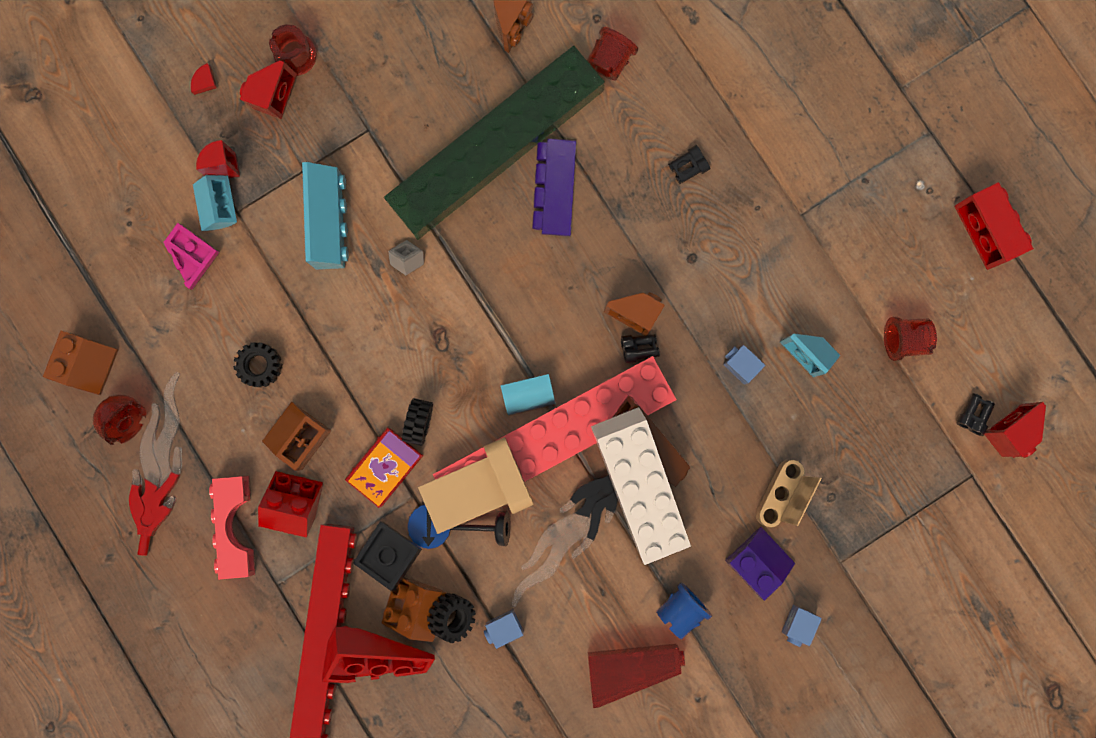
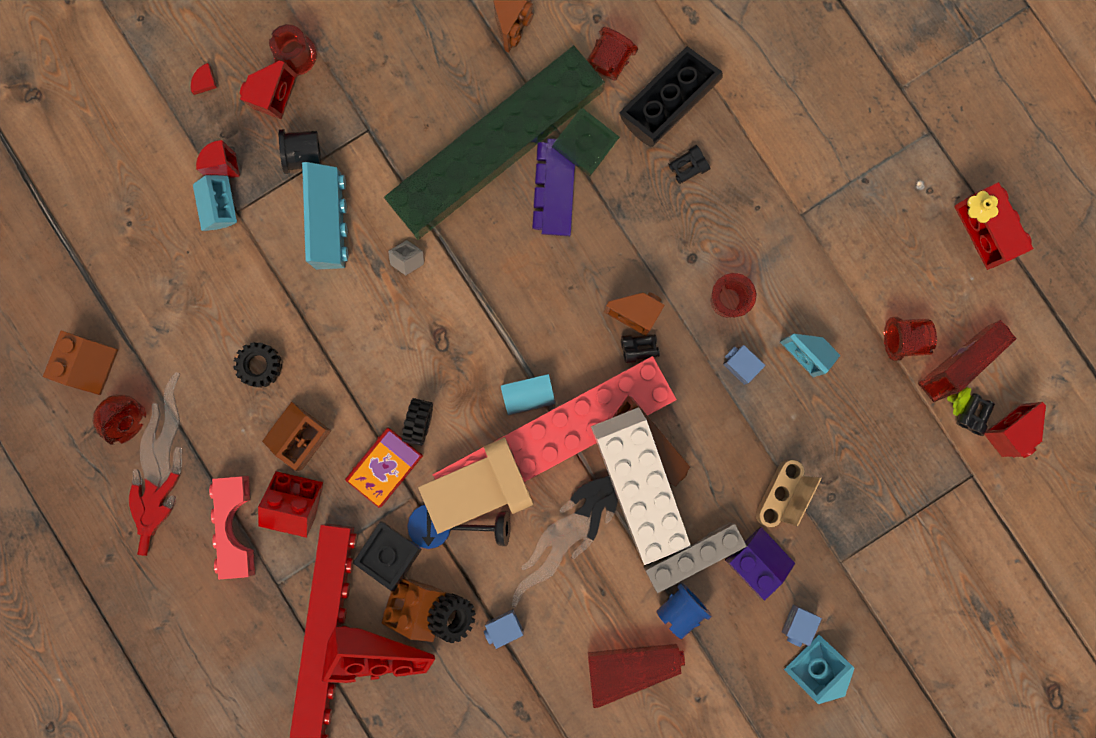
(189, 254): dark pink wing -> none
(298, 148): none -> black piece
(585, 141): none -> clear green plate
(670, 96): none -> black brick
(693, 559): none -> light grey arch
(742, 286): none -> clear red piece
(821, 671): none -> medium azure slope
(960, 401): none -> lime plant
(967, 362): none -> clear red slope
(979, 209): none -> light yellow plant

